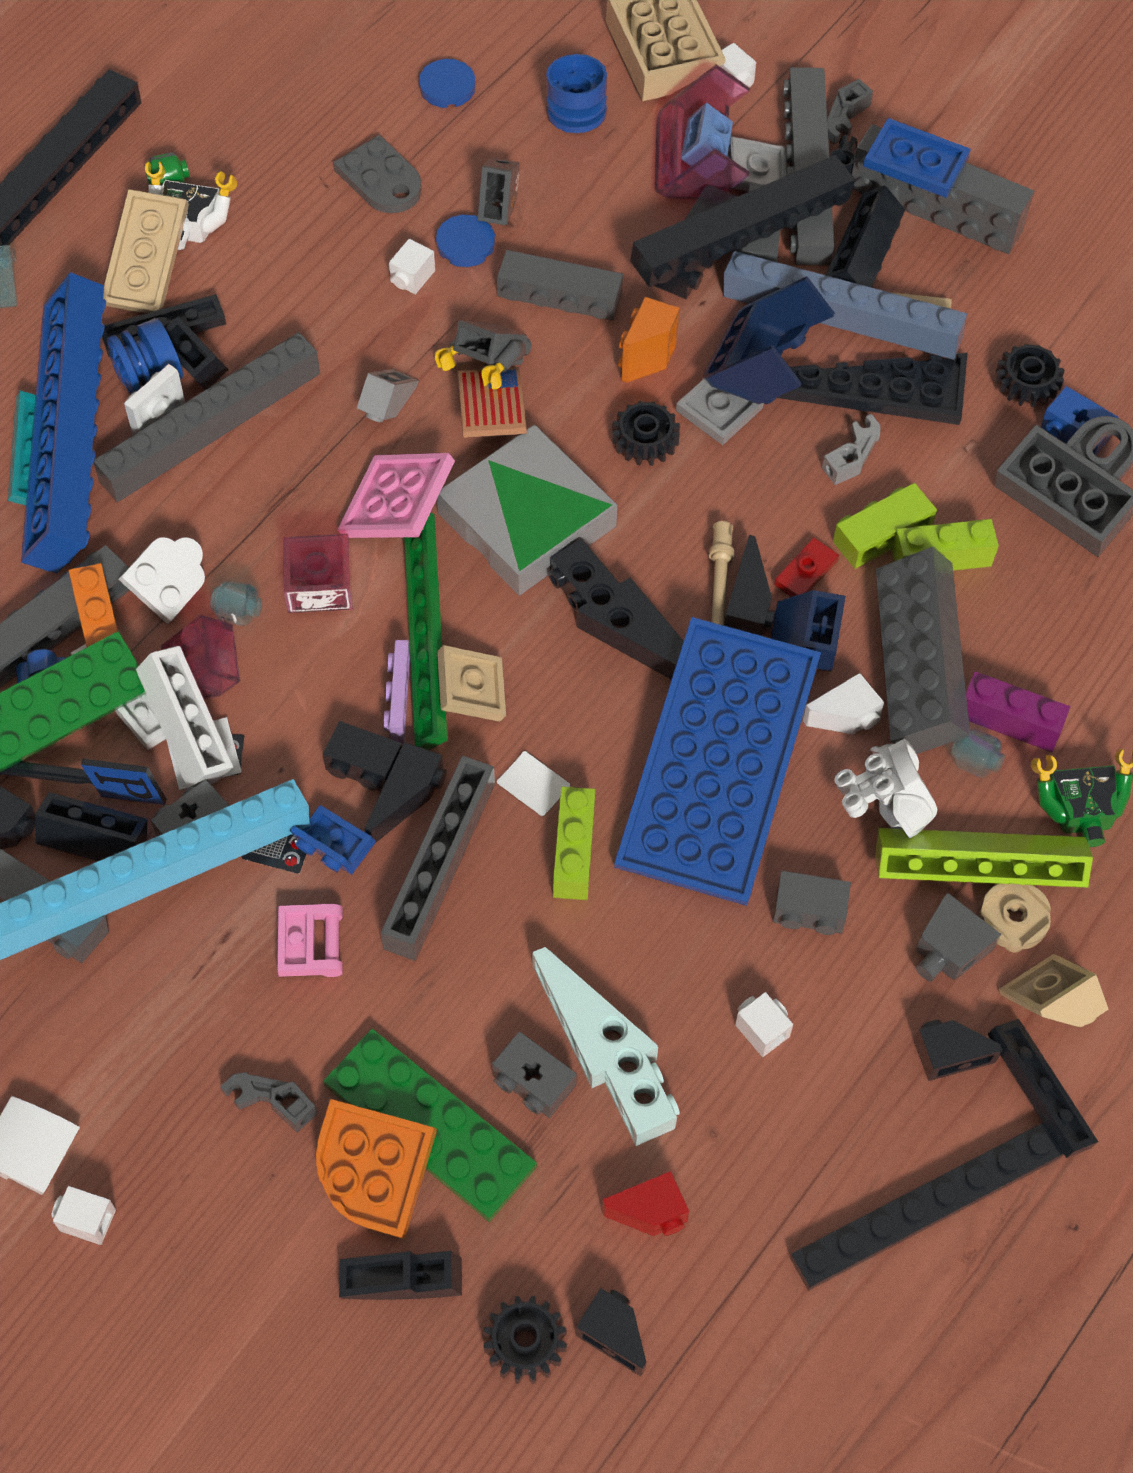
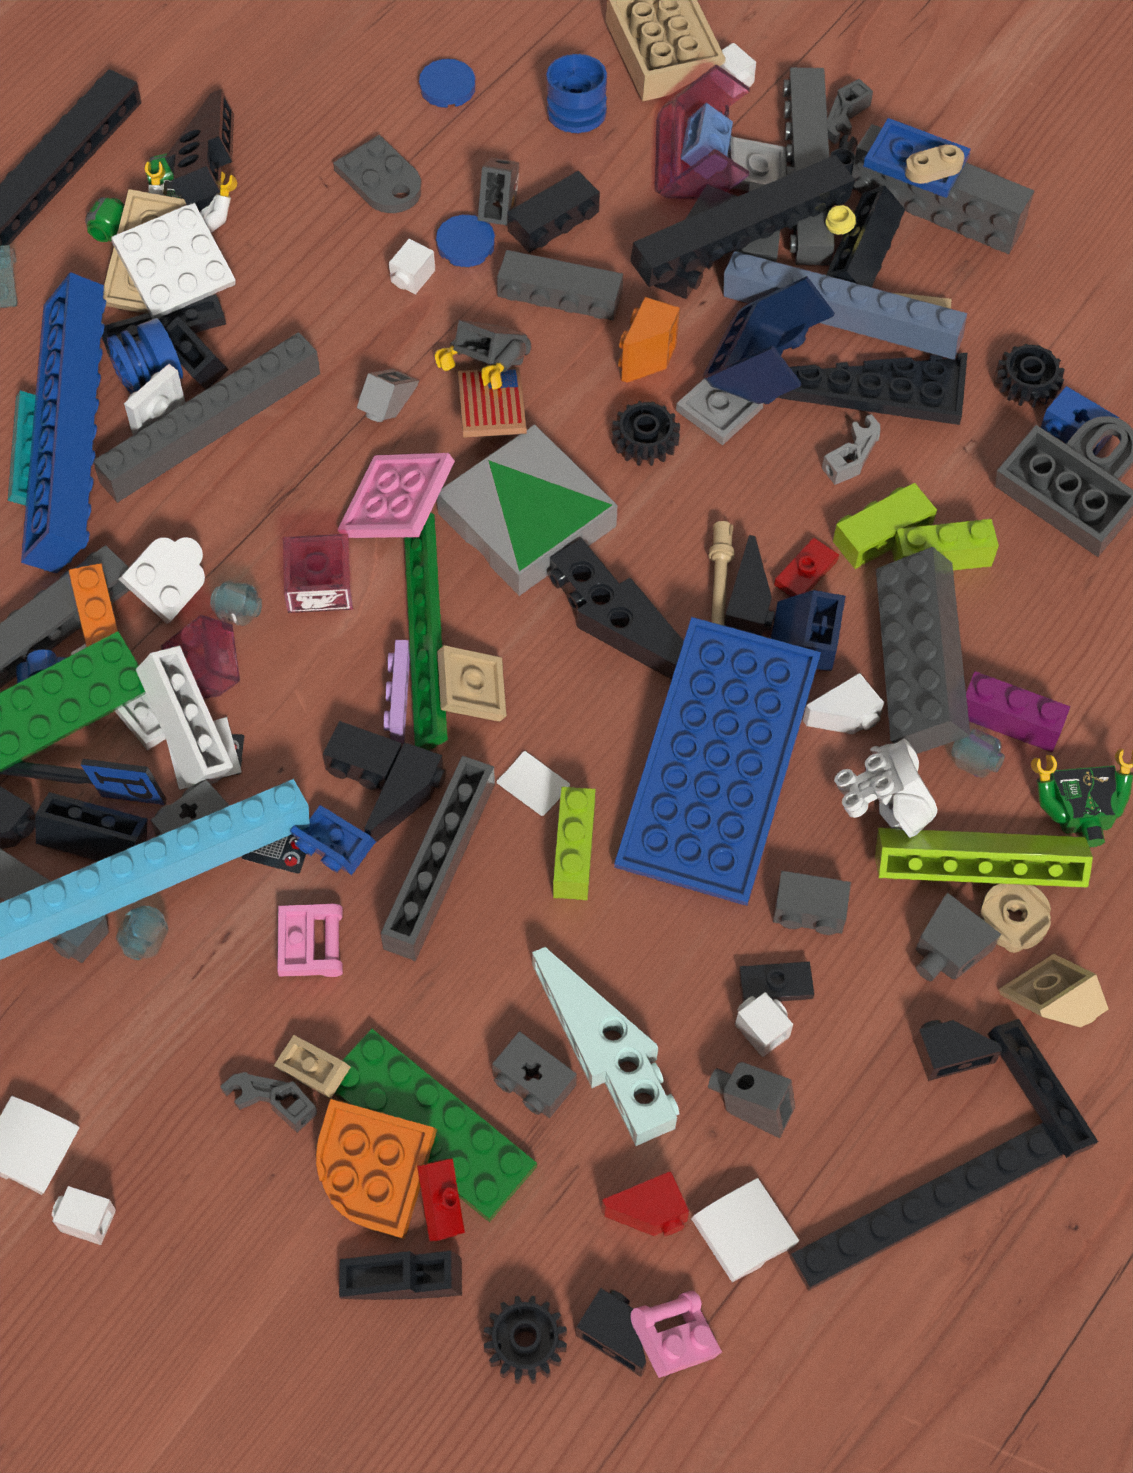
(104, 218): none -> green head
(142, 932): none -> clear light blue head
(173, 261): none -> white plate
(203, 150): none -> black brick
(312, 1066): none -> tan plate
(440, 1199): none -> red plate
(553, 211): none -> black brick
(678, 1346): none -> bright pink plate
(745, 1229): none -> white slope
(756, 1096): none -> dark grey torso
(779, 981): none -> black plate
(840, 220): none -> light yellow plate
(934, 164): none -> tan plate

